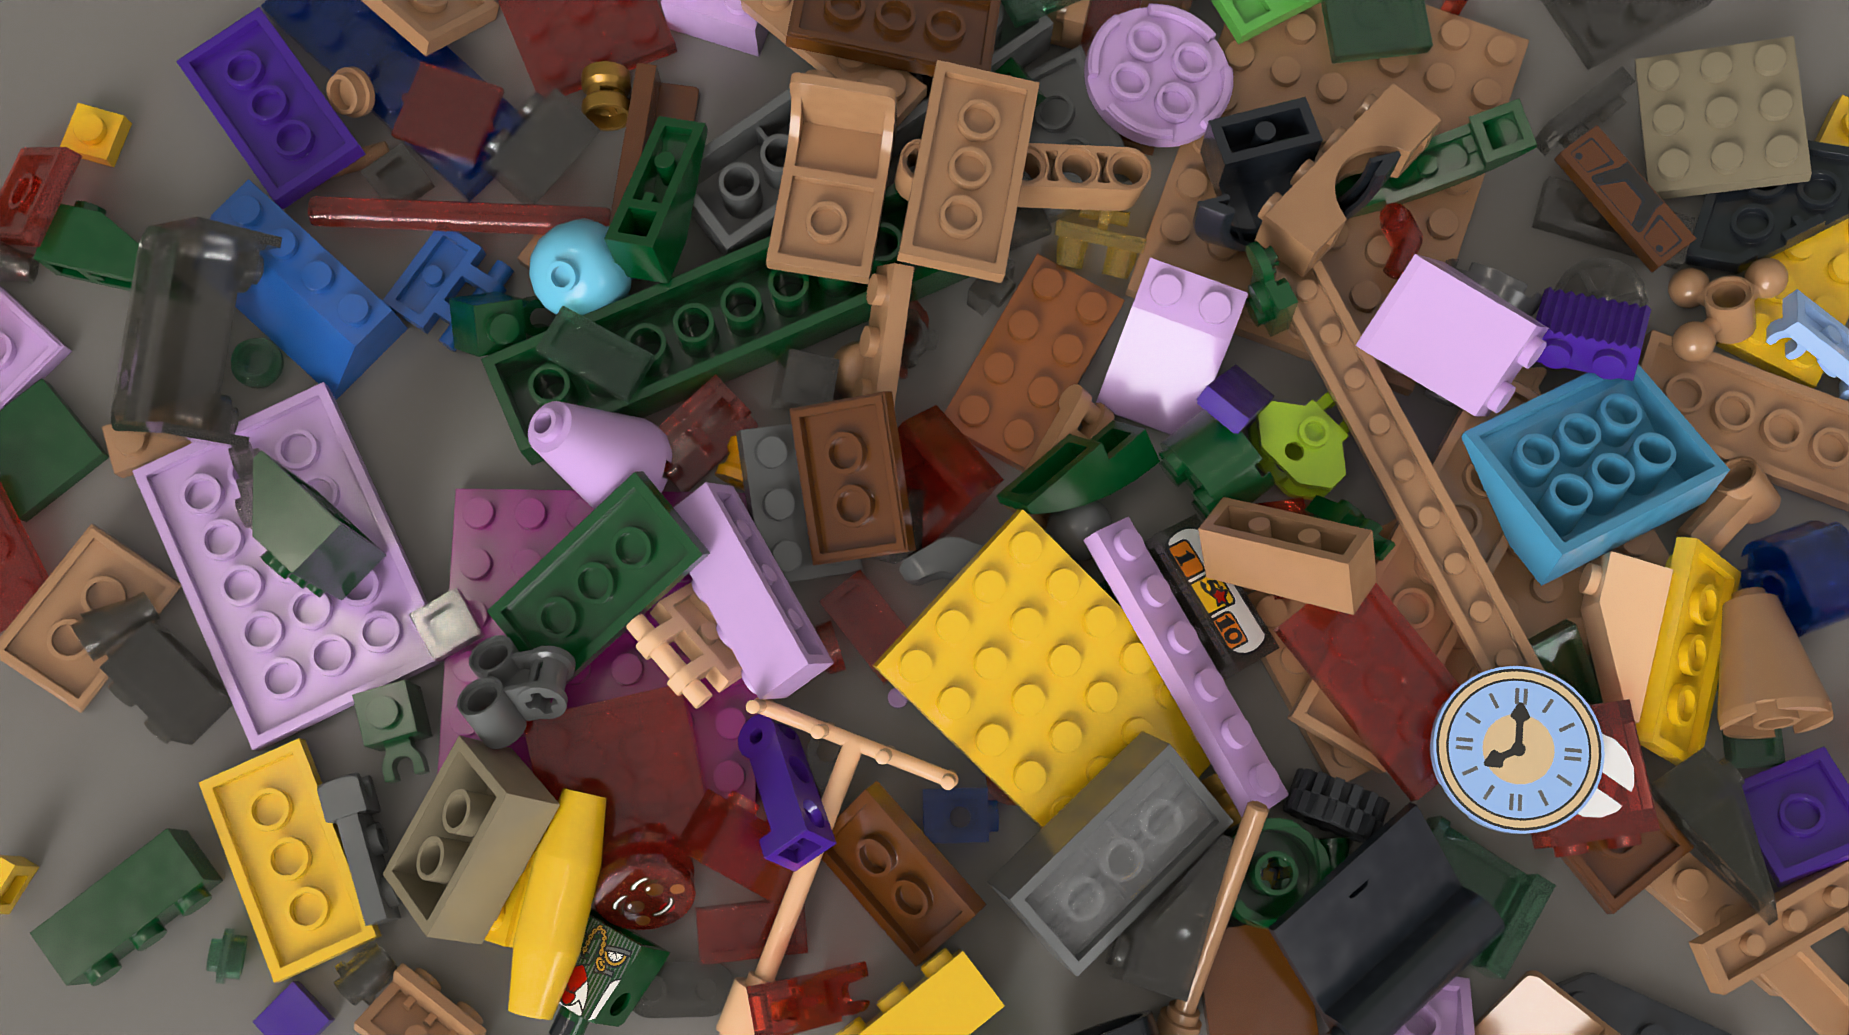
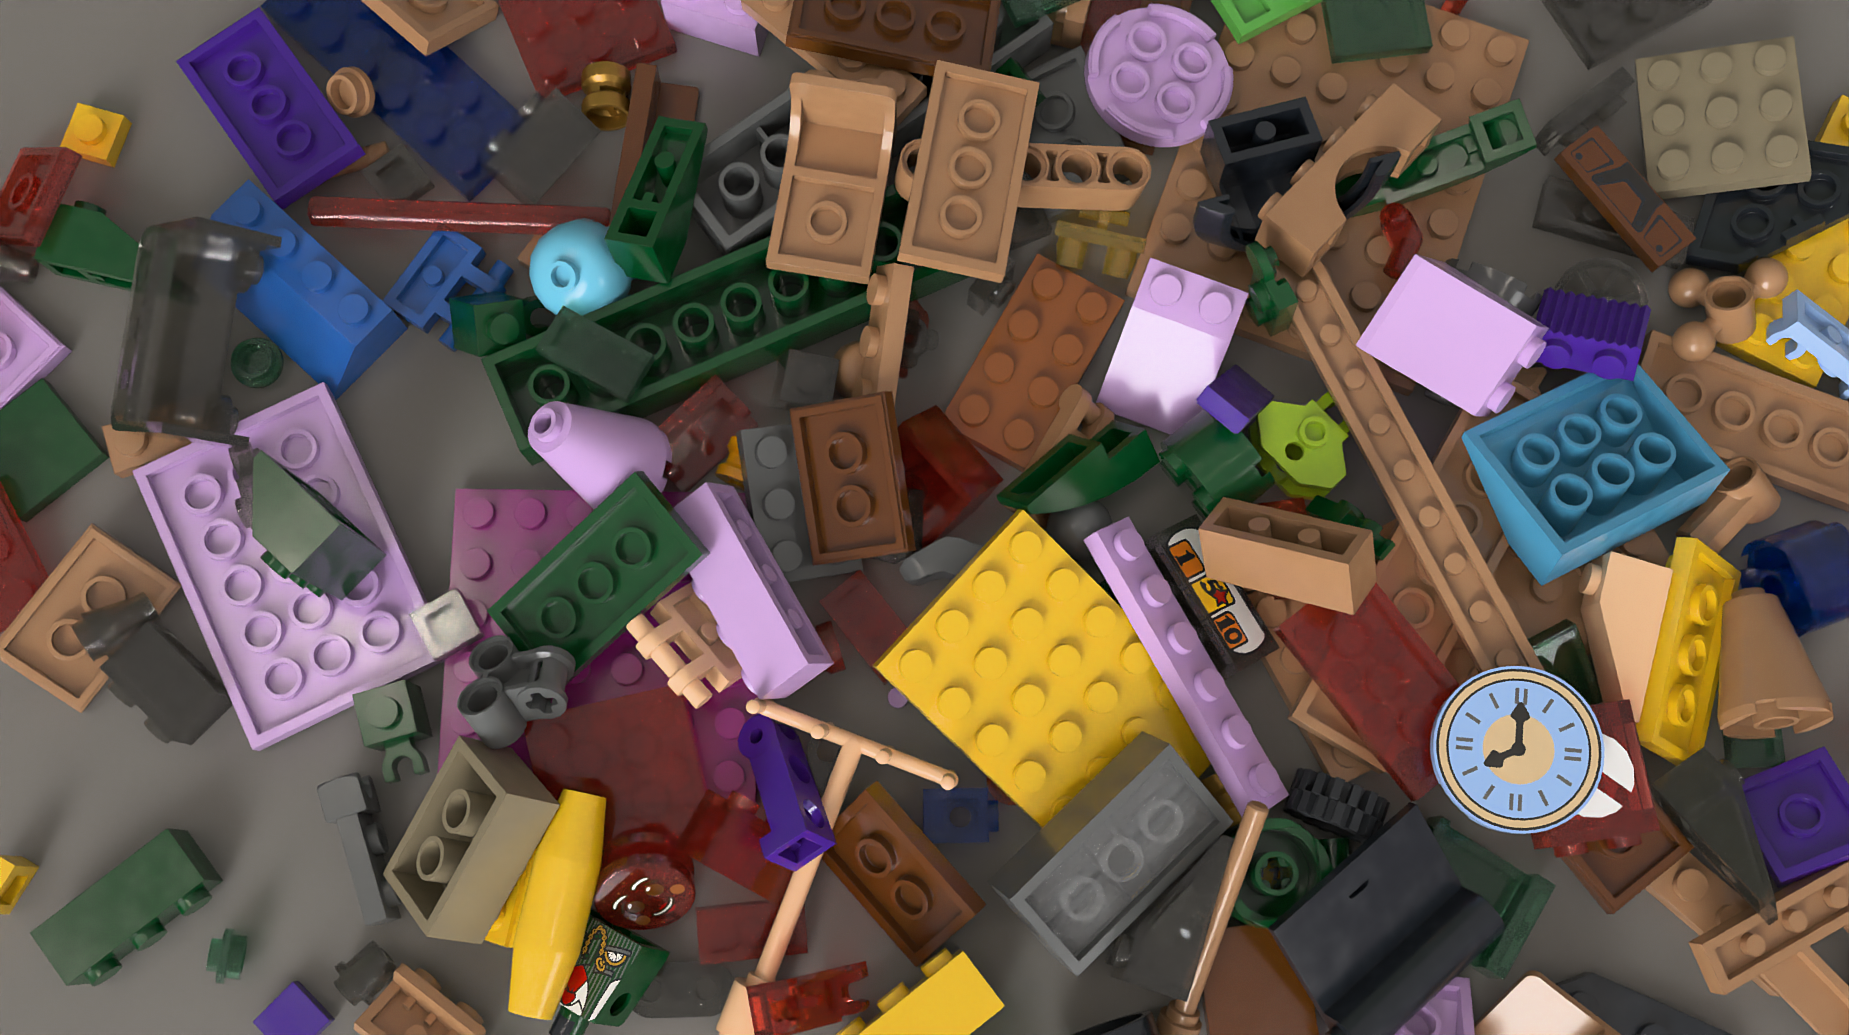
(287, 860): yellow plate -> none
(448, 112): clear red piece -> none

